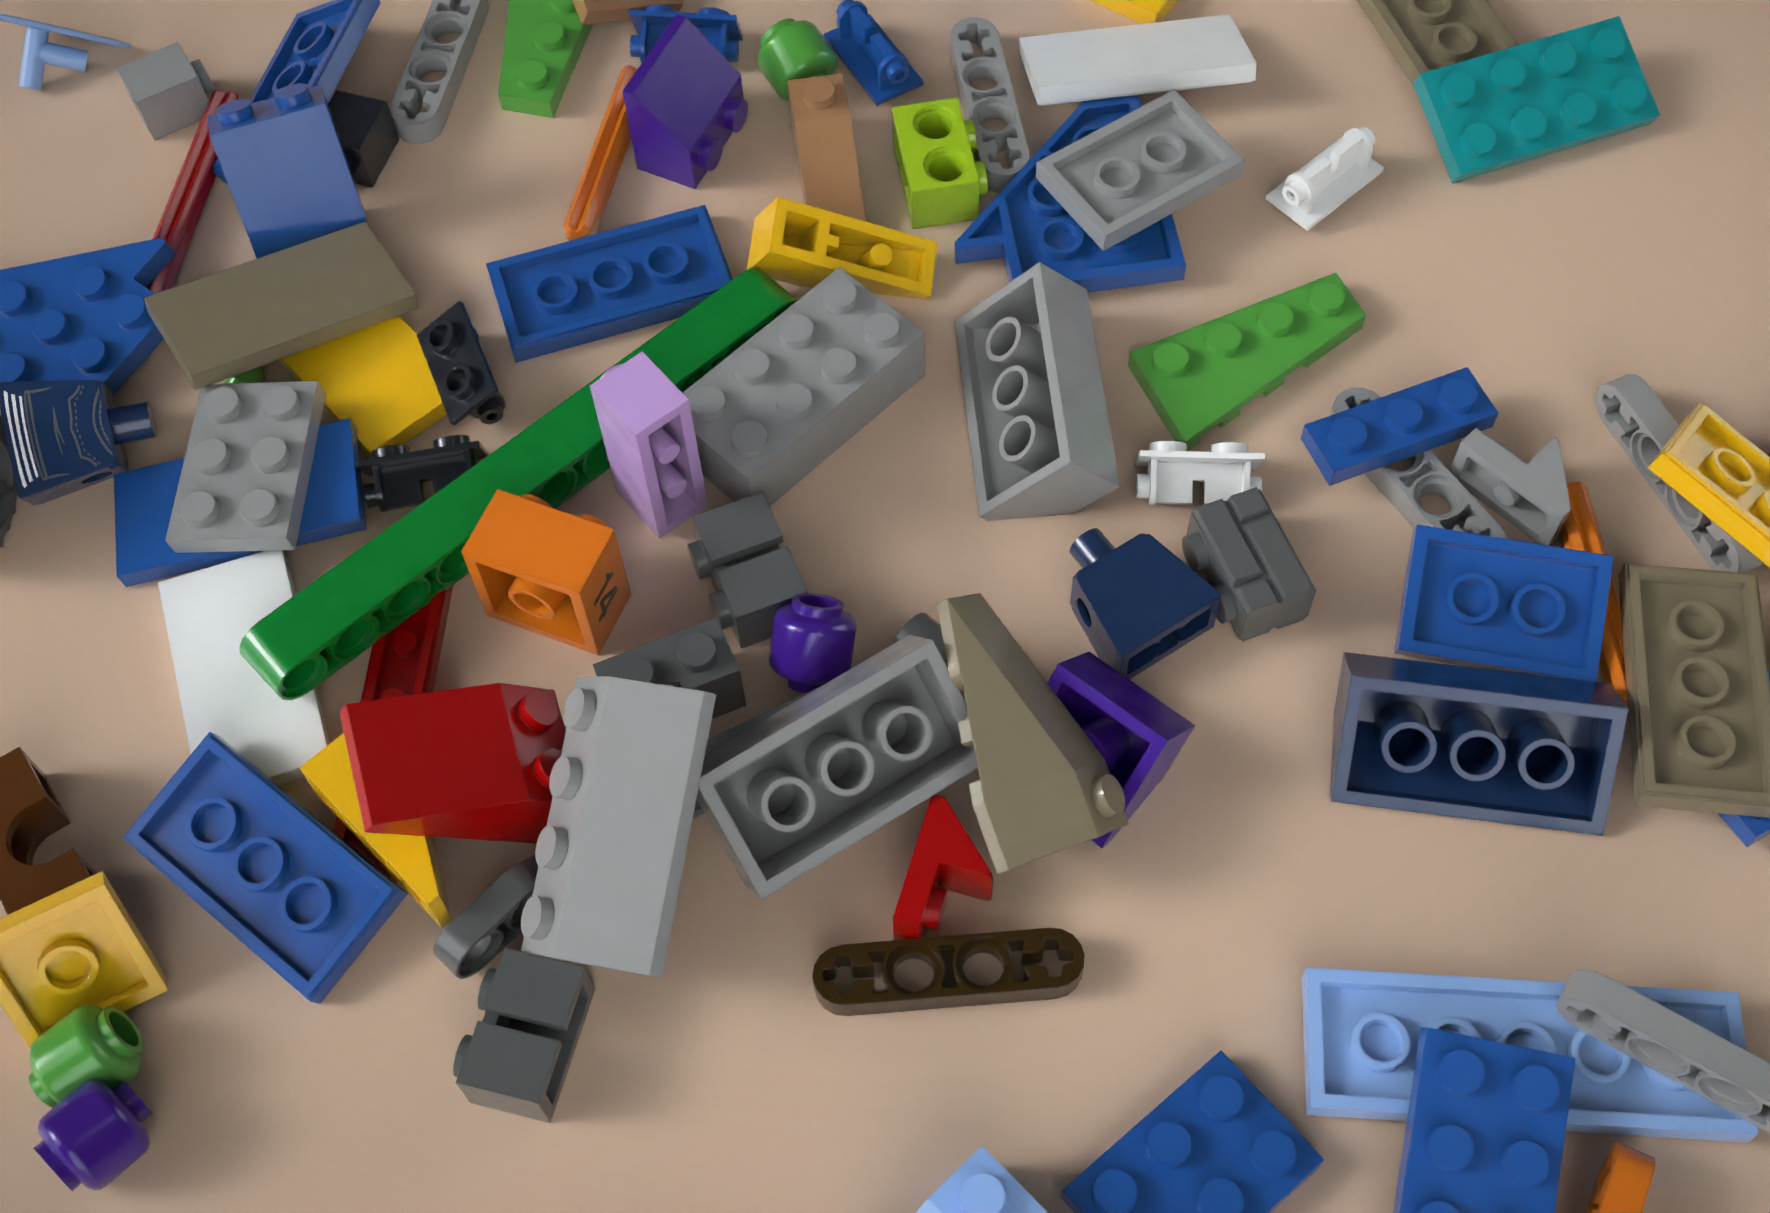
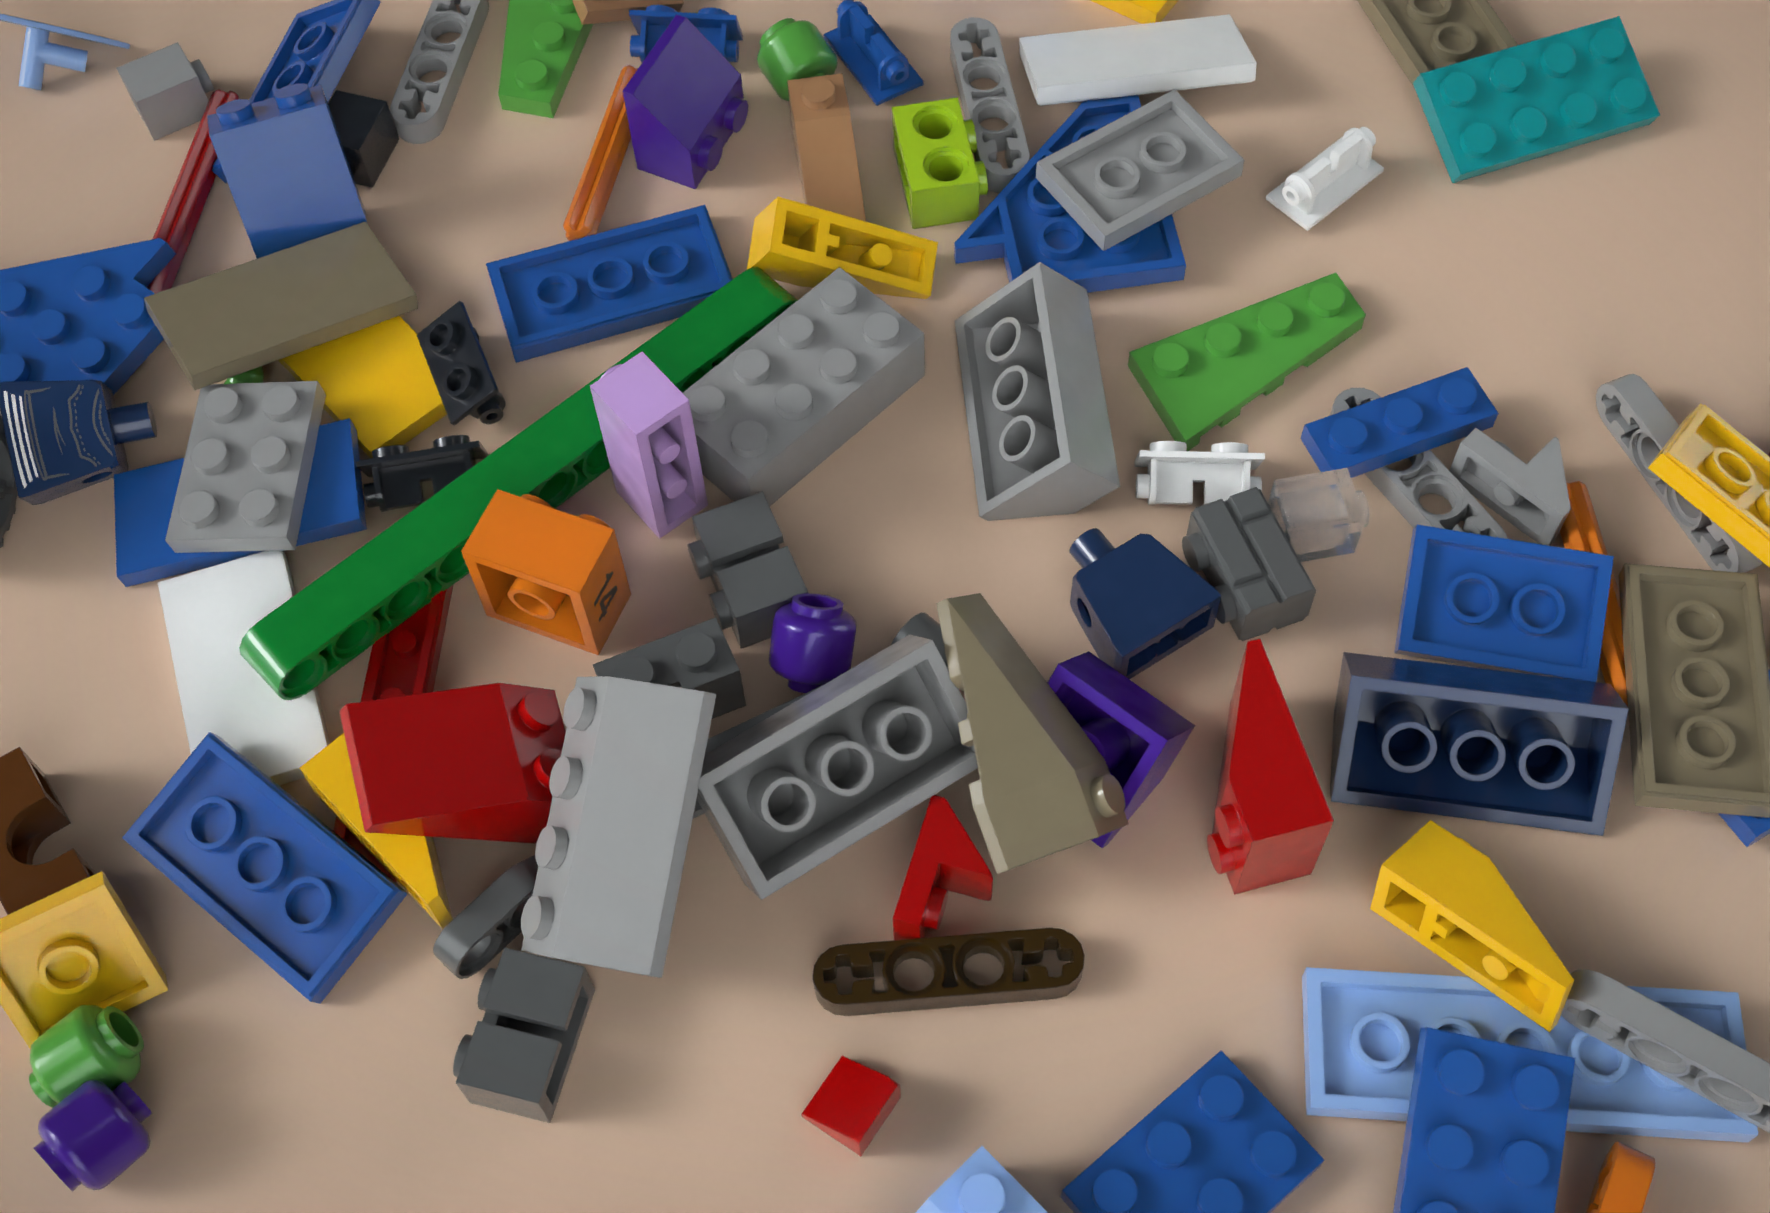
(853, 1104): none -> red slope
(1268, 796): none -> red slope
(1320, 513): none -> clear brick
(1471, 918): none -> yellow slope

